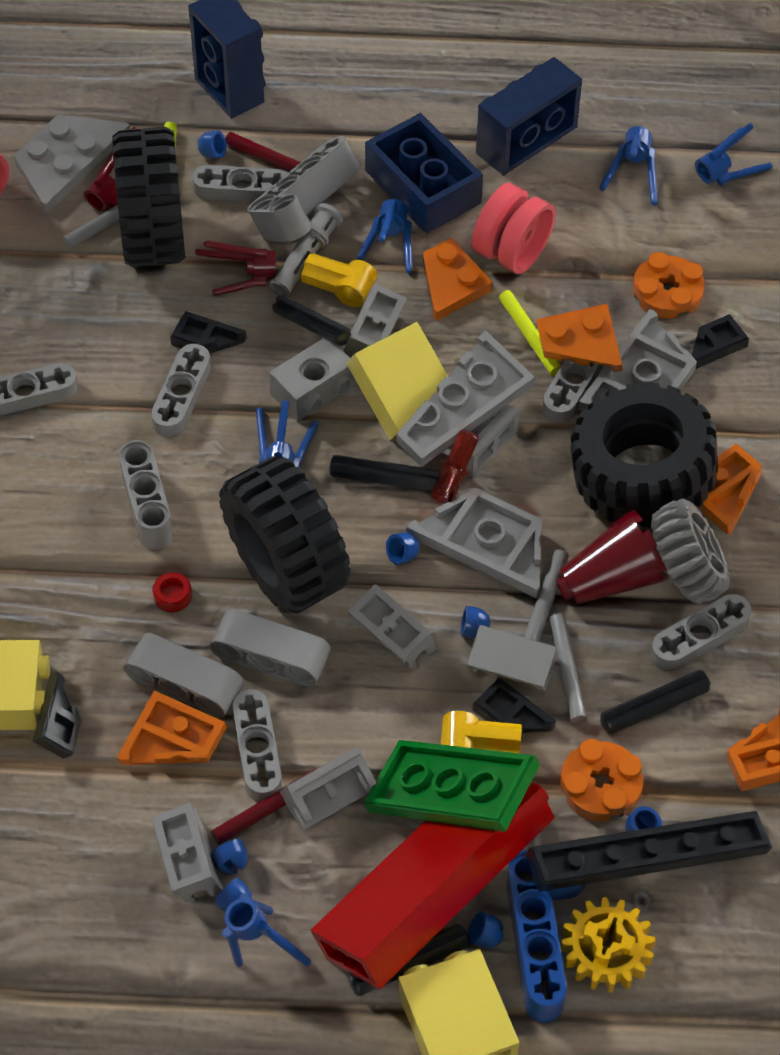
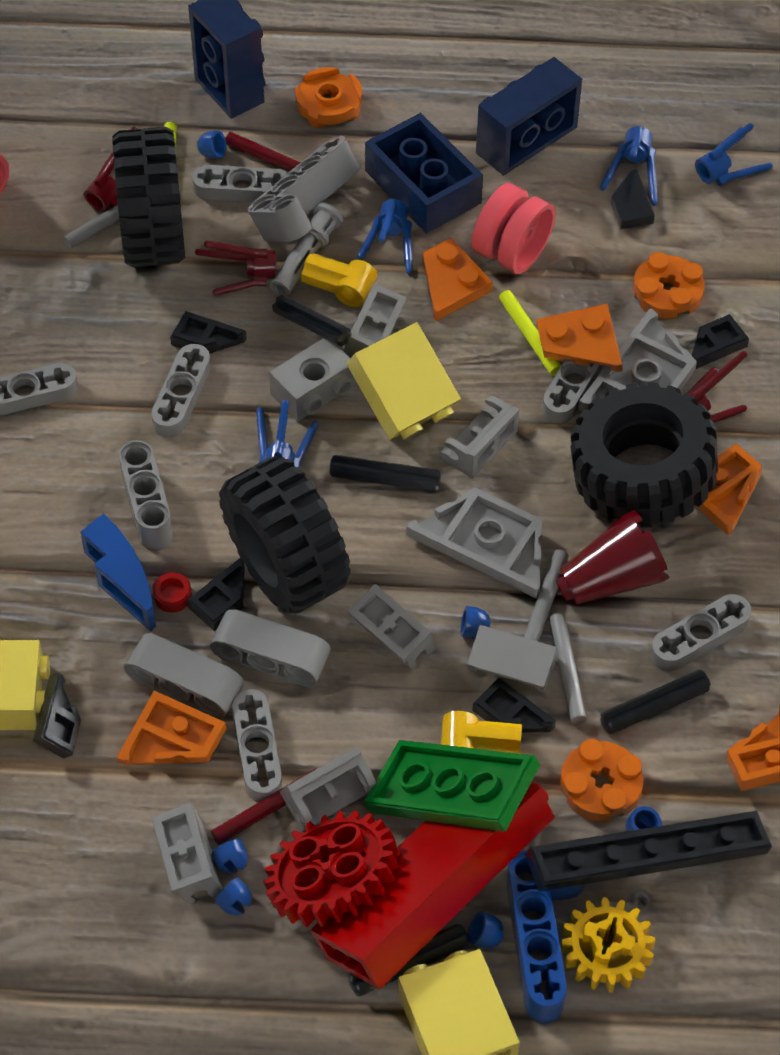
(65, 155): light grey wing -> none
(119, 569): none -> blue slope
(220, 595): none -> black tile
(247, 921): blue plant -> none
(328, 111): none -> orange plate
(331, 868): none -> red gear
(399, 544): blue hinge -> none
(455, 467): clear red axle -> none
(472, 393): light grey wing -> none
(631, 203): none -> black tile
(690, 551): light grey gear -> none
(709, 380): none -> dark red plant

